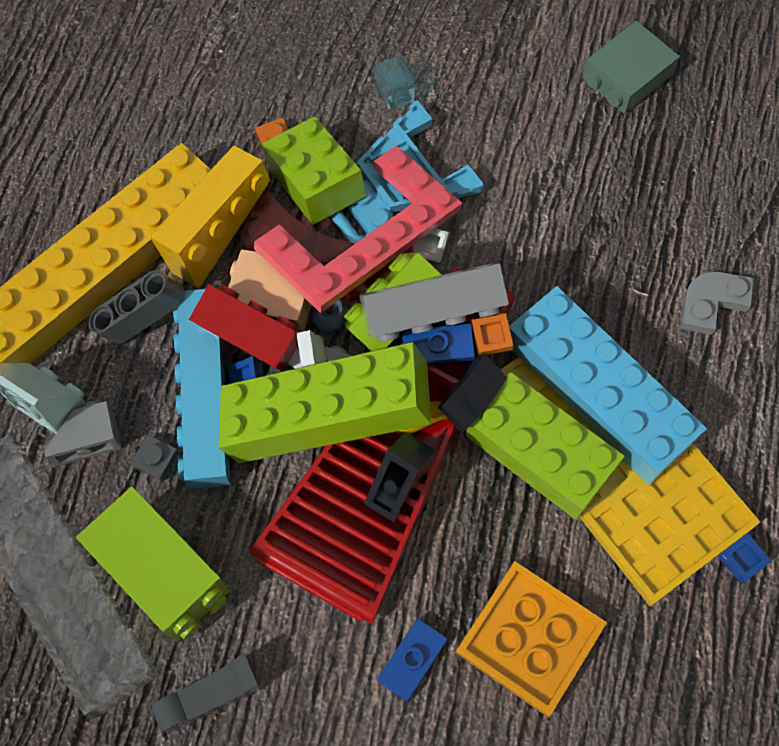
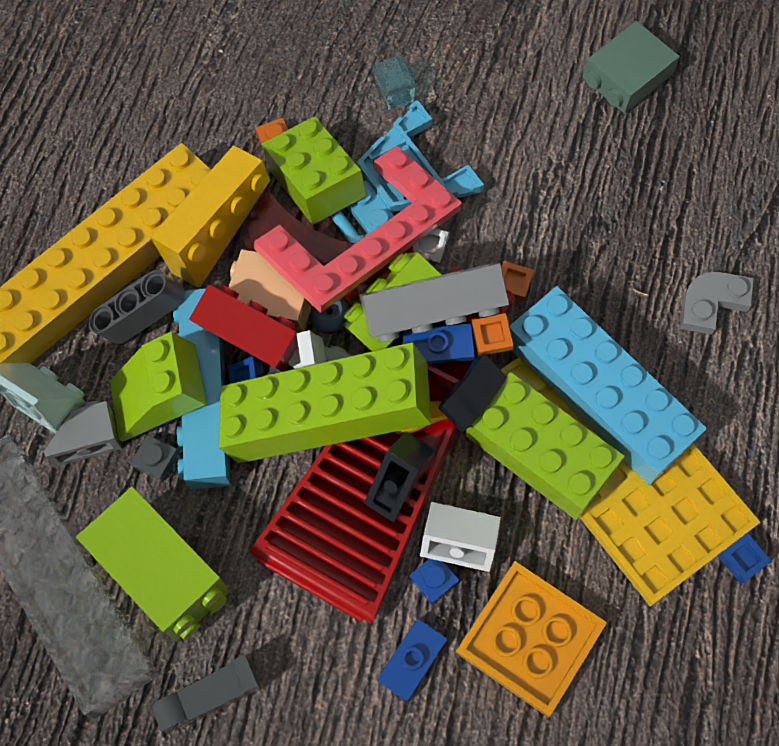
(156, 385): none -> lime slope
(433, 579): none -> blue plate
(460, 536): none -> white brick
(516, 279): none -> orange plate

